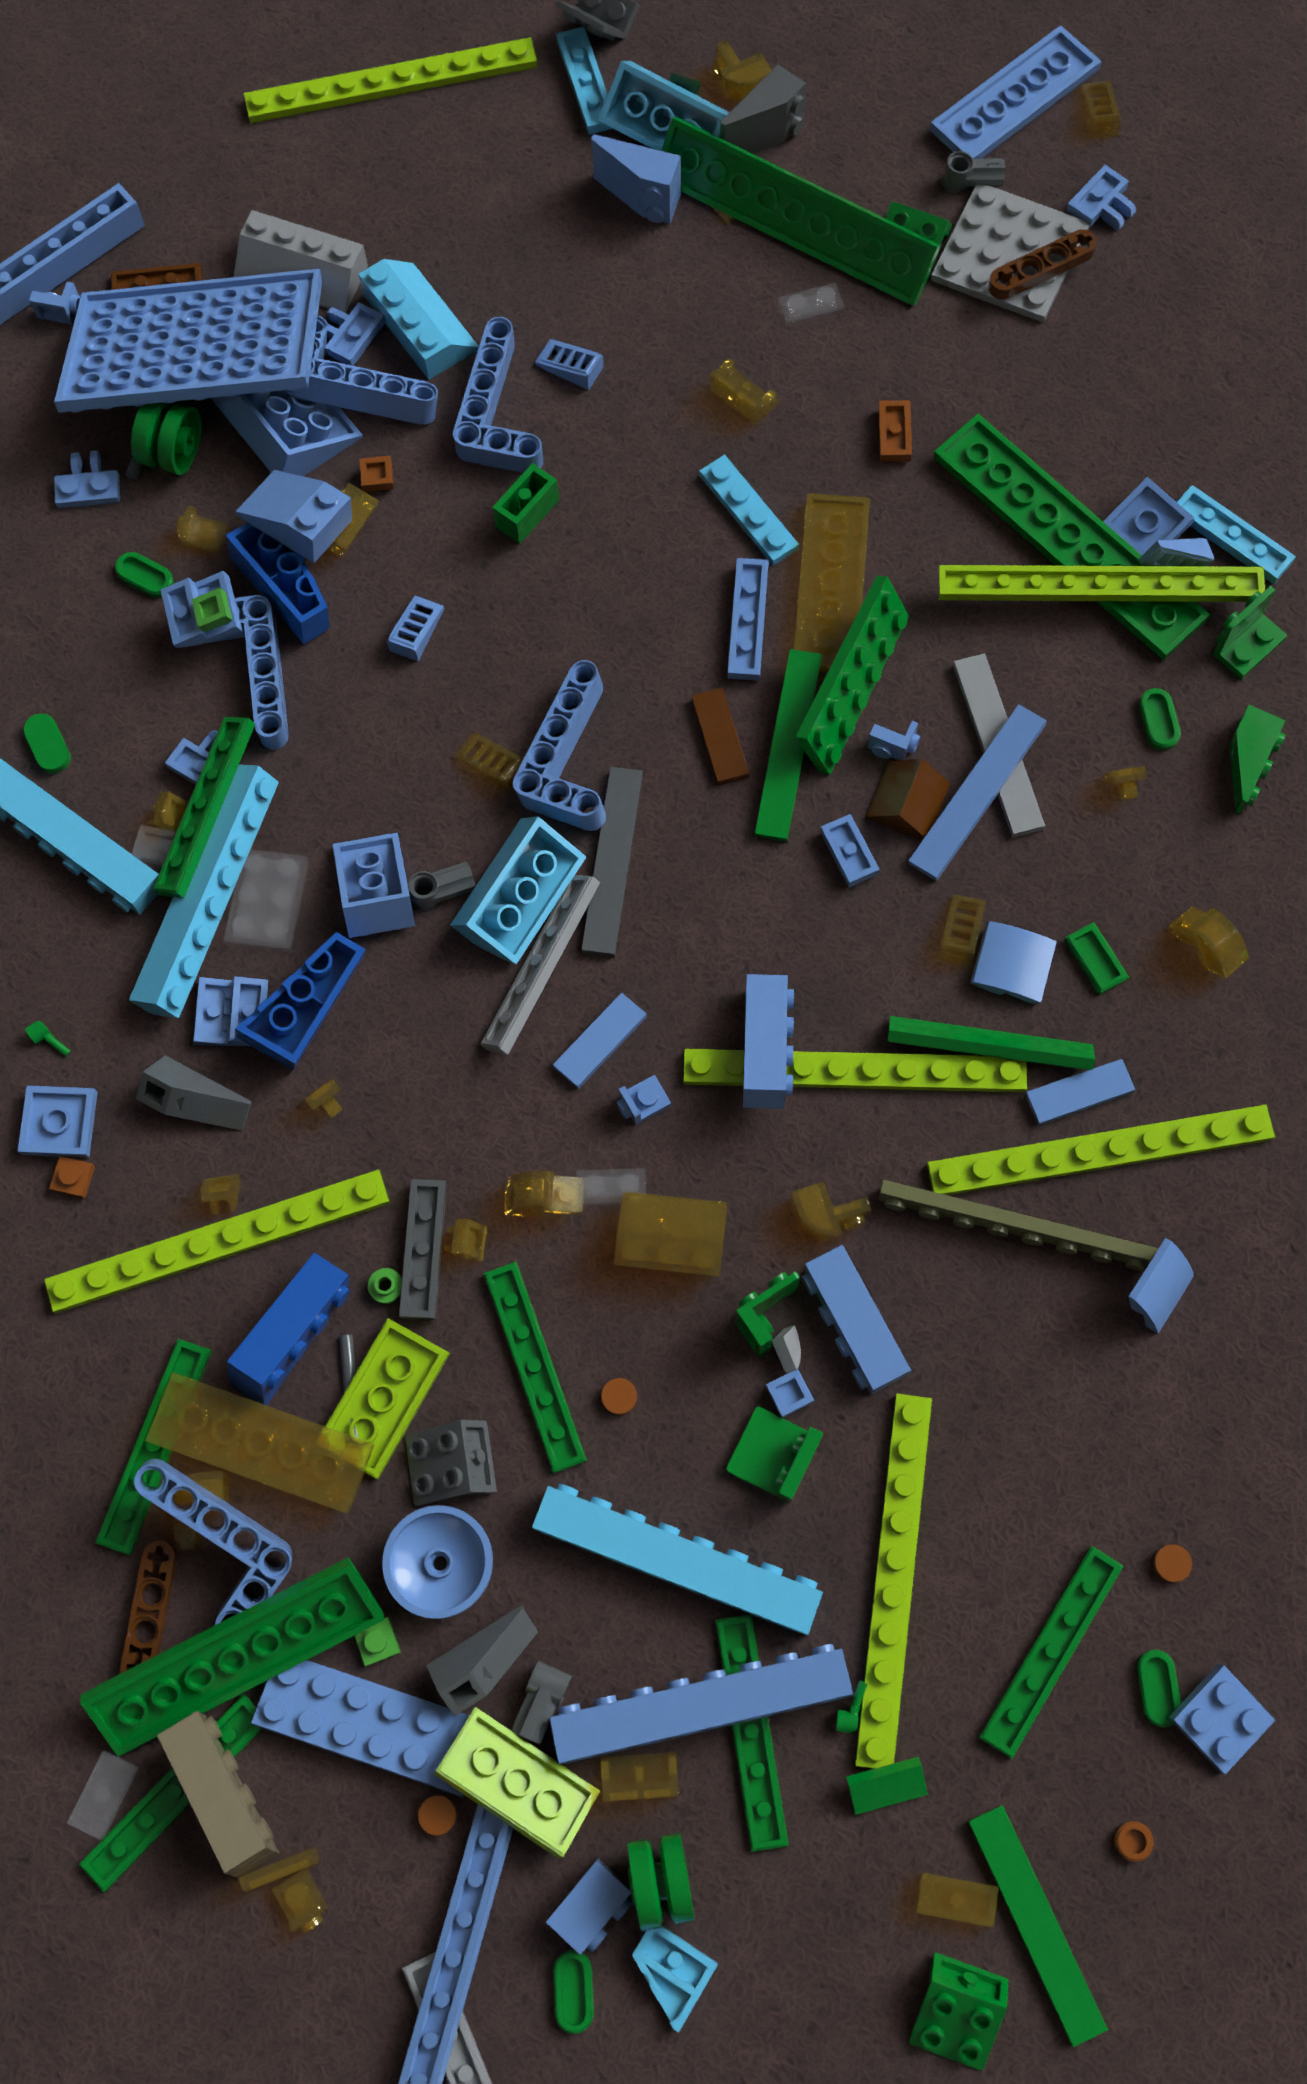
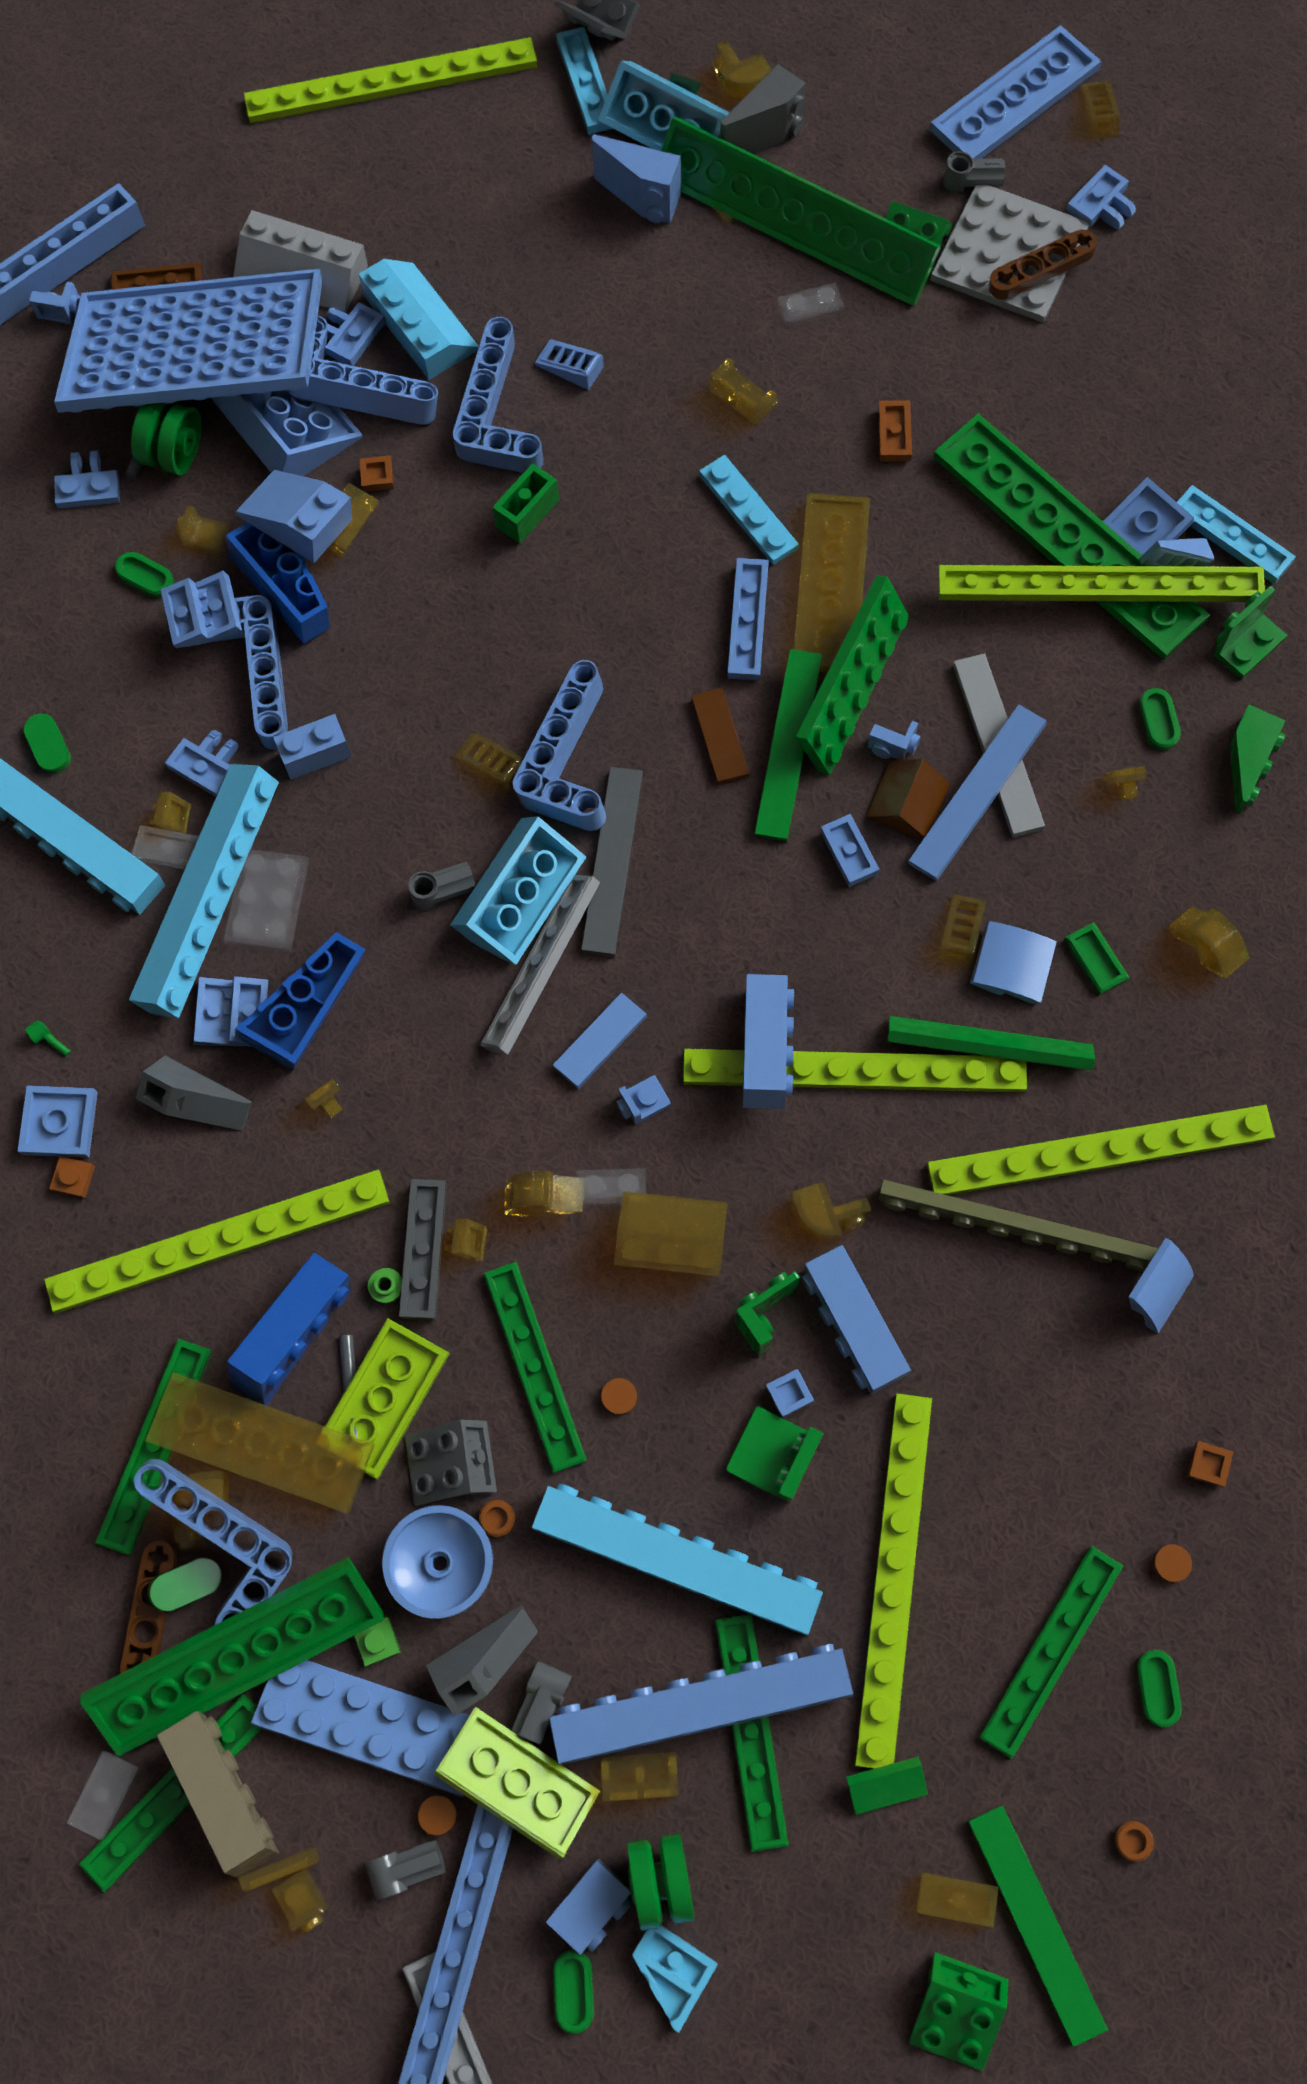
(184, 1584): none -> green tile
(204, 807): green tile -> none
(211, 609): bright green plate -> none
(219, 1189): clear yellow tile -> none
(312, 746): none -> medium blue brick
(373, 885): medium blue slope -> none
(397, 1871): none -> dark grey piece
(414, 649): medium blue slope -> none
(497, 1518): none -> dark orange tile
(788, 1348): light grey tile -> none
(848, 1720): green hand -> none
(1080, 1092): medium blue tile -> none
(1210, 1464): none -> dark orange plate
(1221, 1718): medium blue plate -> none

